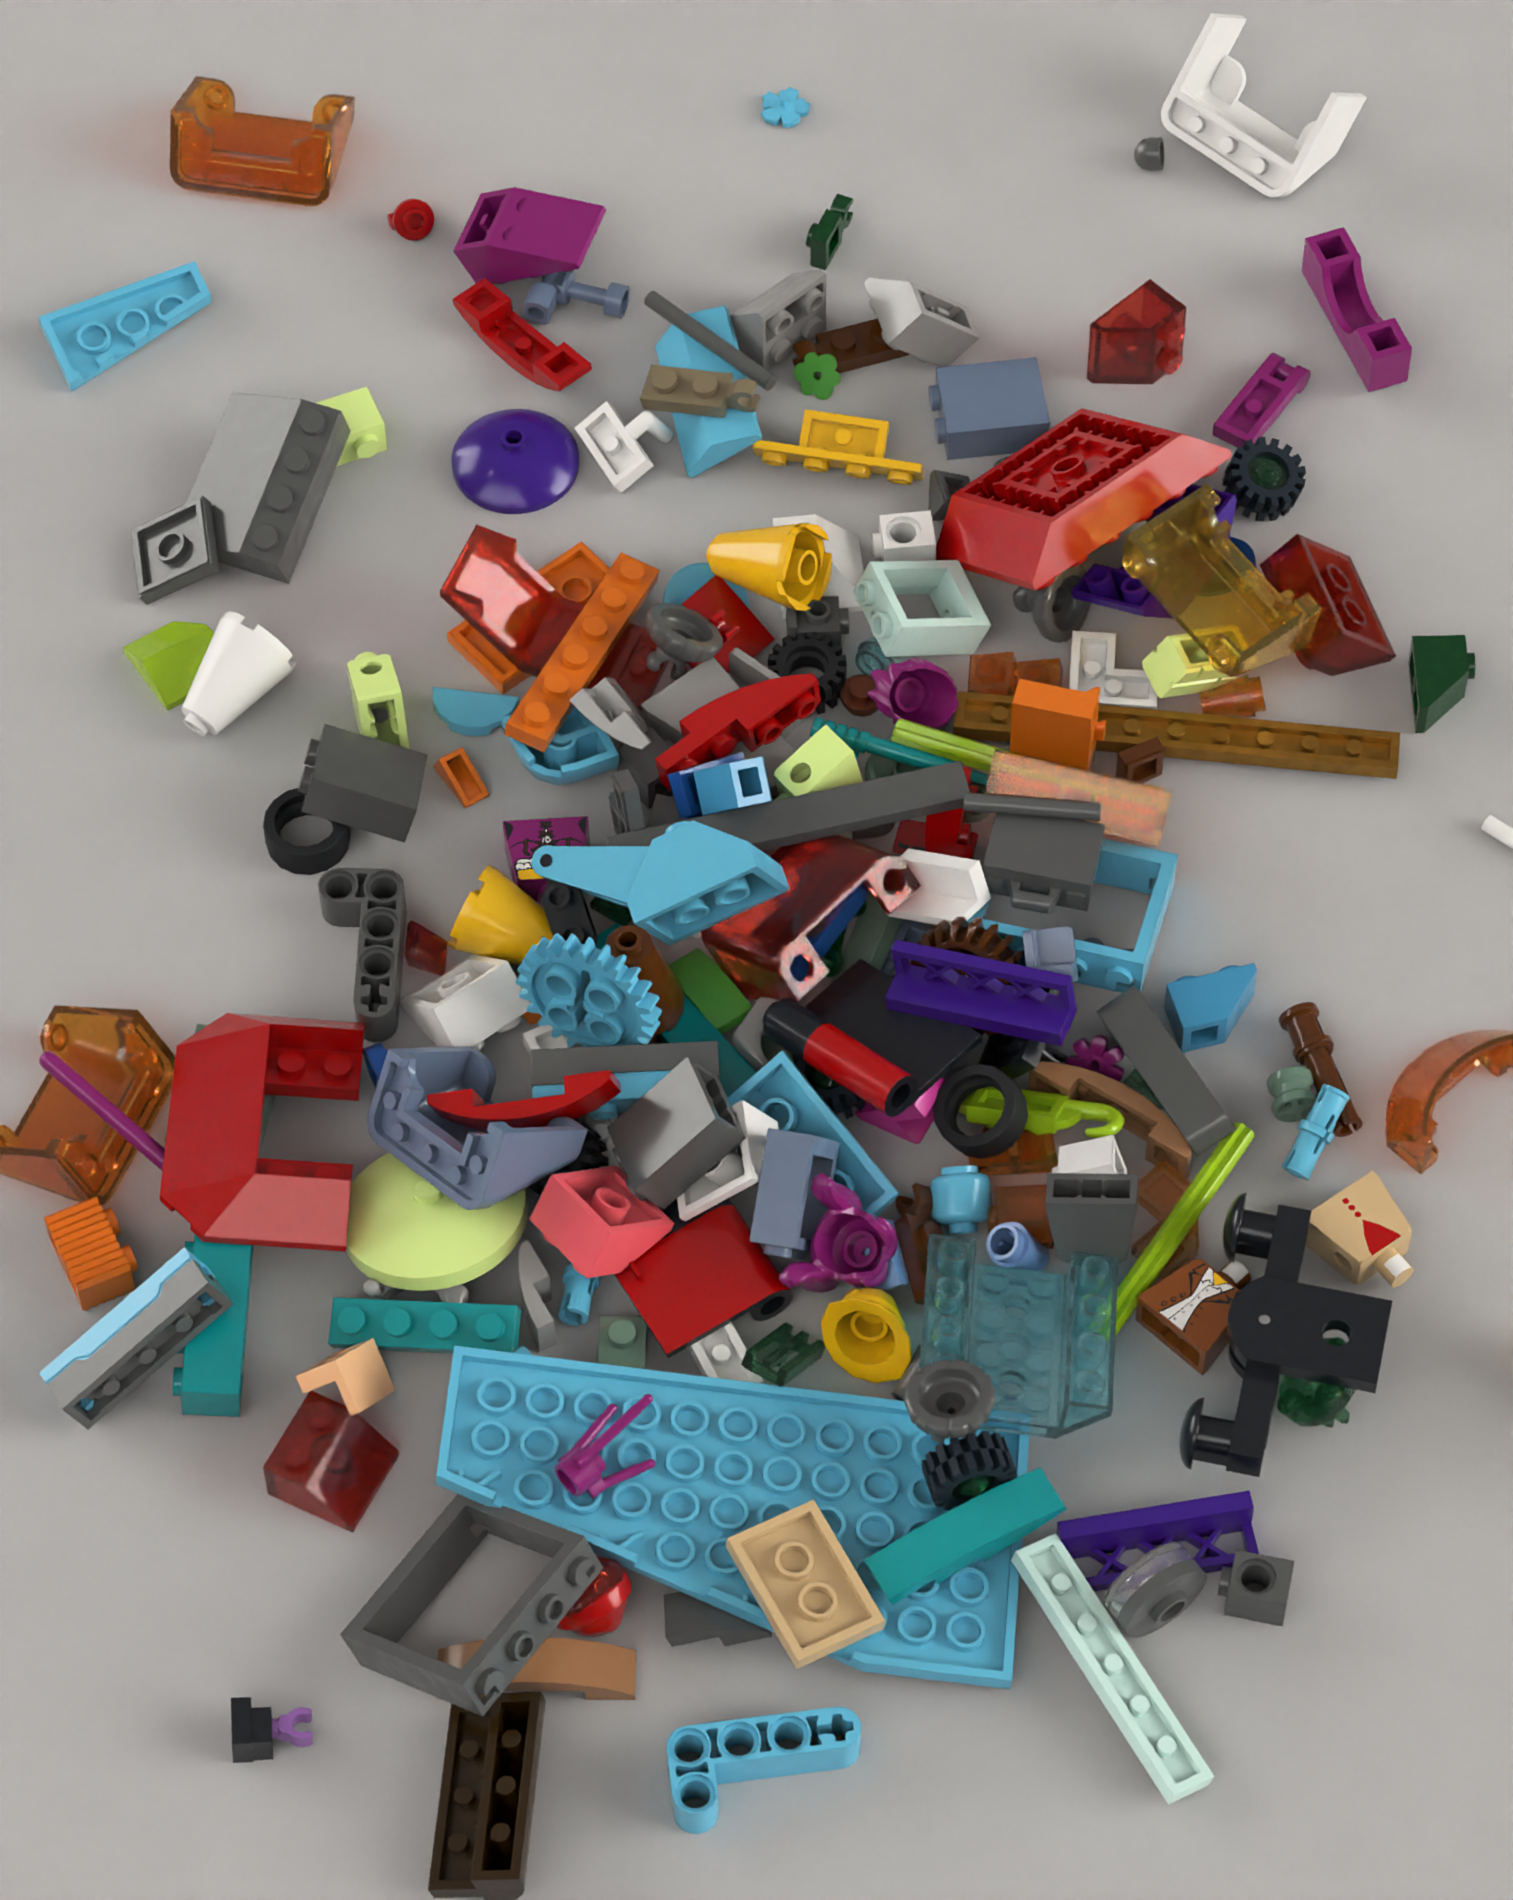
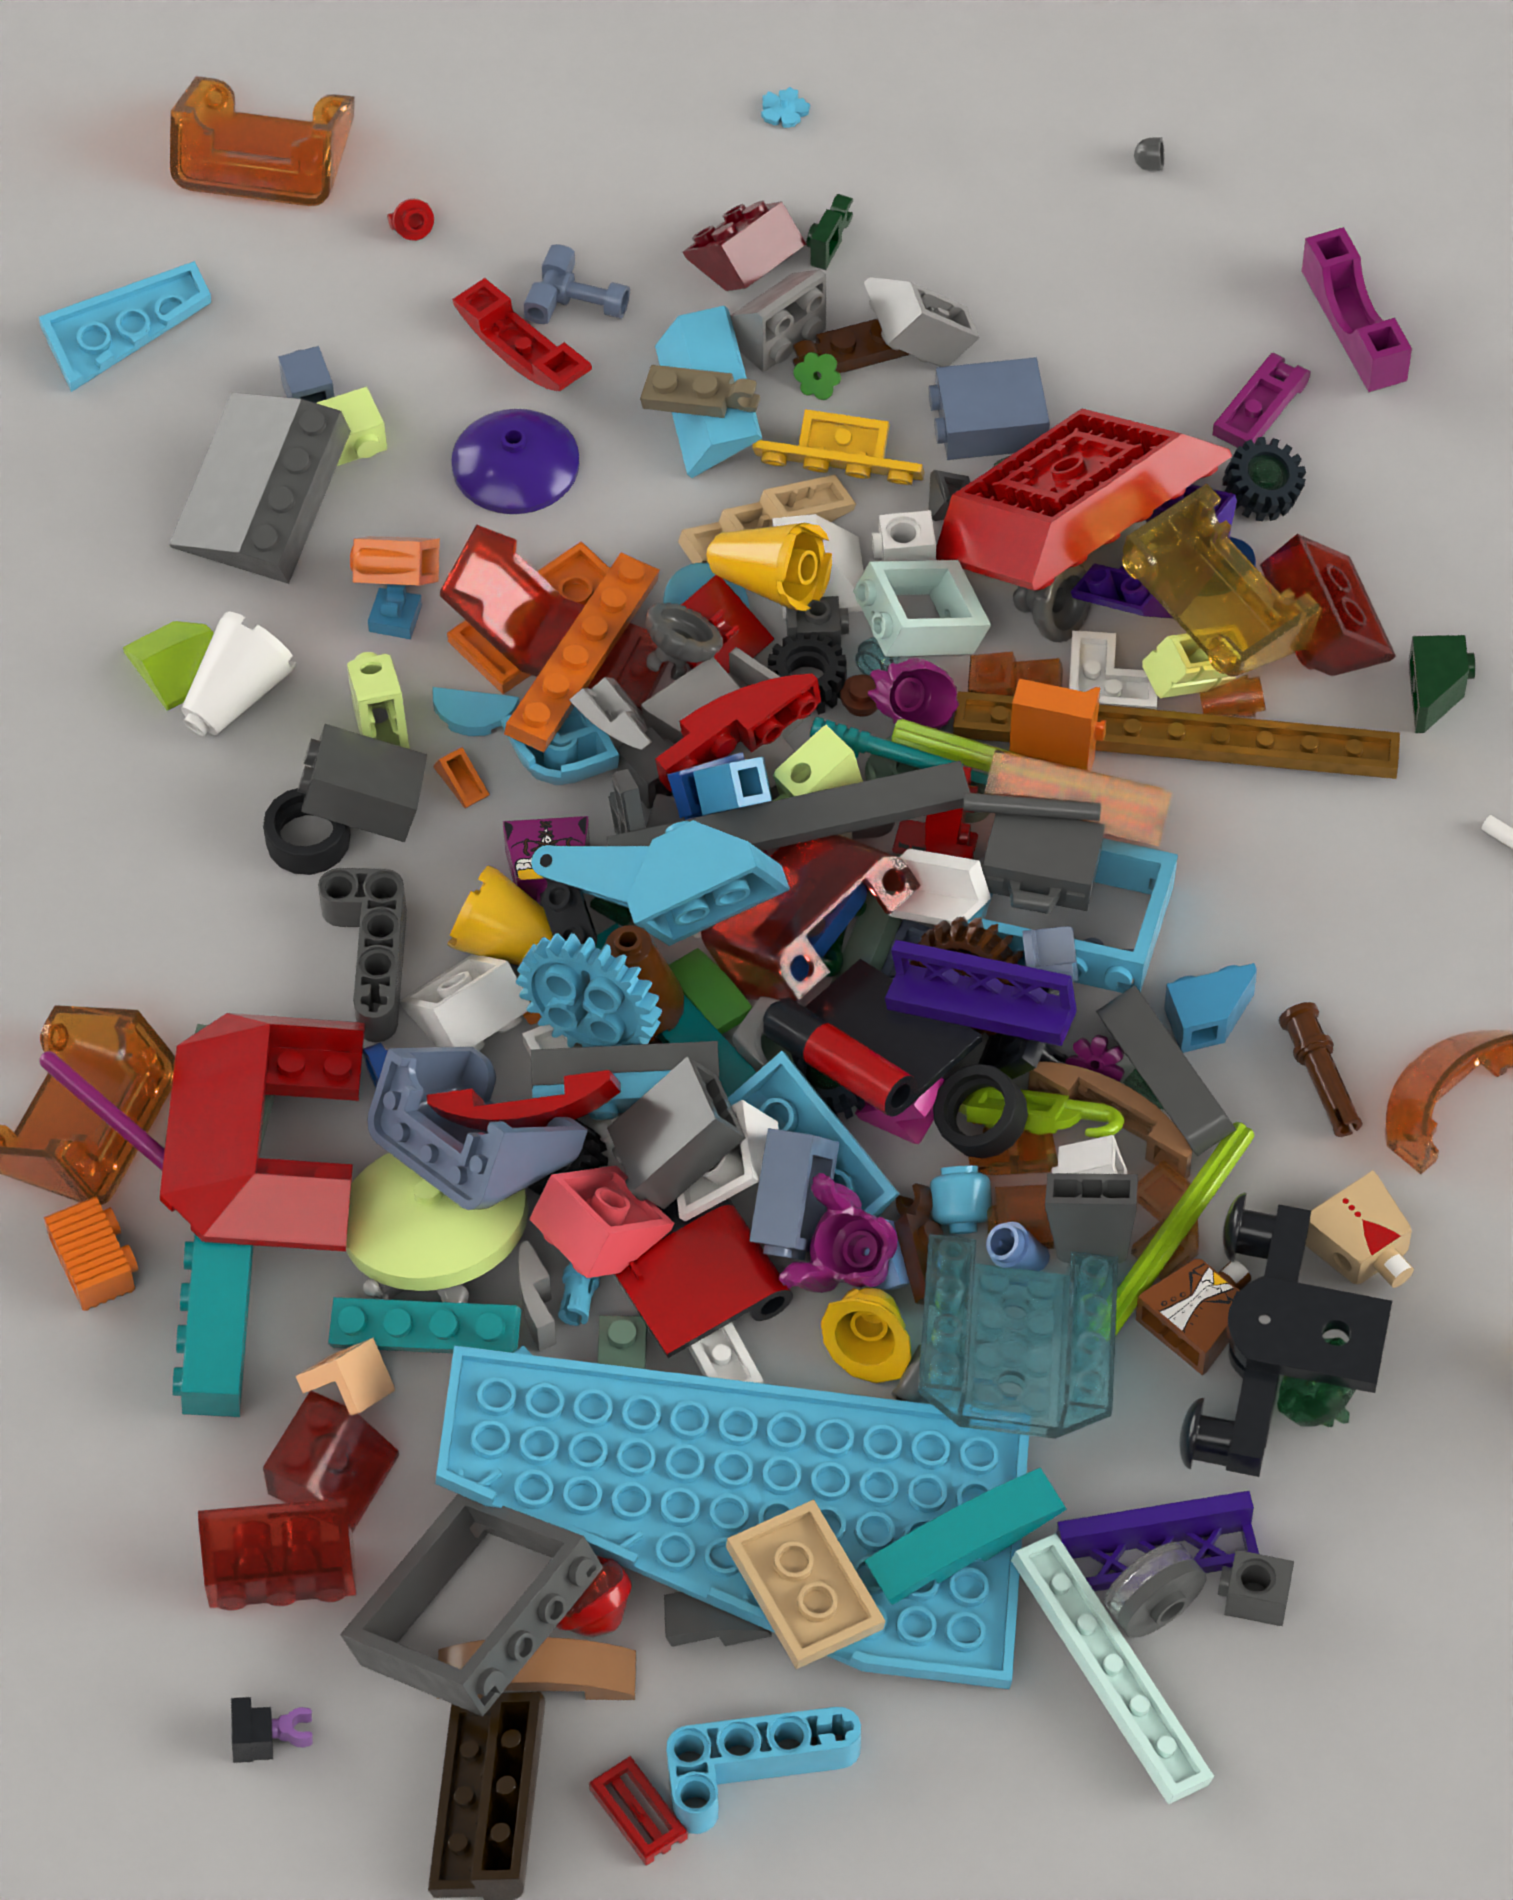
(135, 1338): dark grey piece -> none
(174, 550): dark grey tile -> none
(277, 1553): none -> clear red slope
(306, 375): none -> sand blue brick
(394, 612): none -> dark azure tile
(395, 560): none -> orange torso
(425, 949): clear red slope -> none
(526, 235): magenta slope -> none
(582, 1465): magenta plant -> none
(616, 445): white plate -> none
(661, 1842): none -> red tile
(710, 340): dark grey bar -> none
(745, 244): none -> slope
(774, 1352): clear green tile -> none
(816, 496): none -> tan slope
(949, 1399): dark grey hair -> none
(967, 1468): black wheel -> none
(1137, 338): clear red slope -> none
(1141, 761): reddish brown tile -> none
(1210, 118): white windscreen -> none
(1292, 1093): sand green wheel -> none
(1315, 1132): medium azure pin -> none

